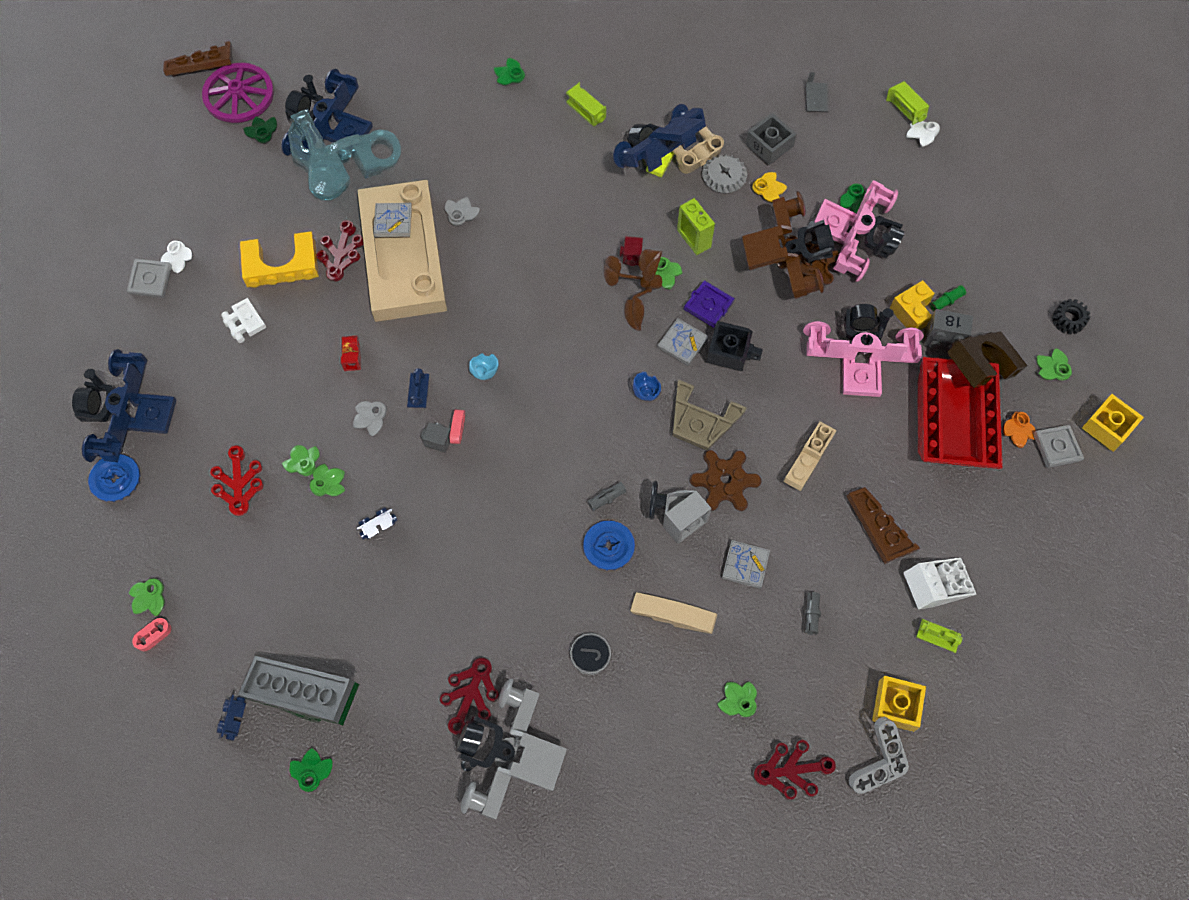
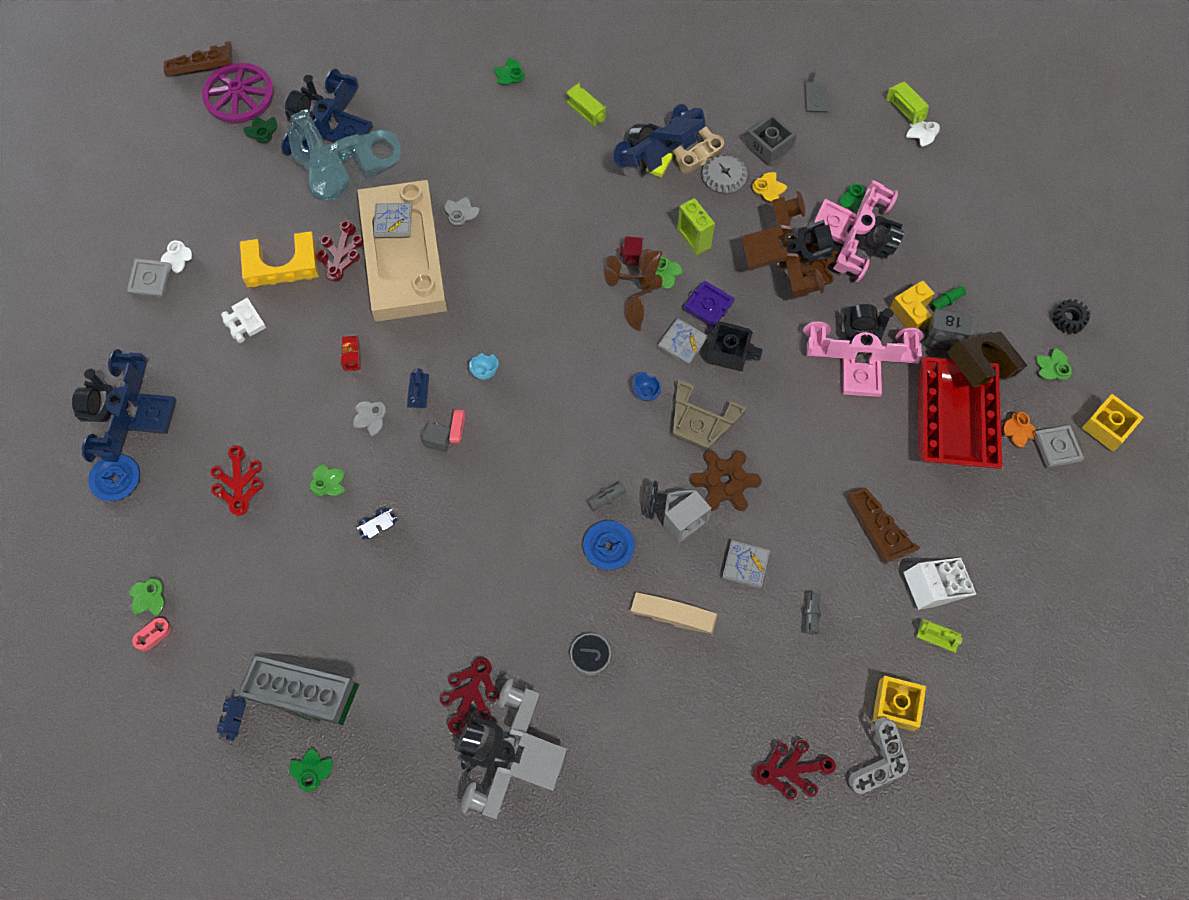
(302, 460): bright green plate -> none
(737, 697): bright green plate -> none
(810, 456): tan slope -> none

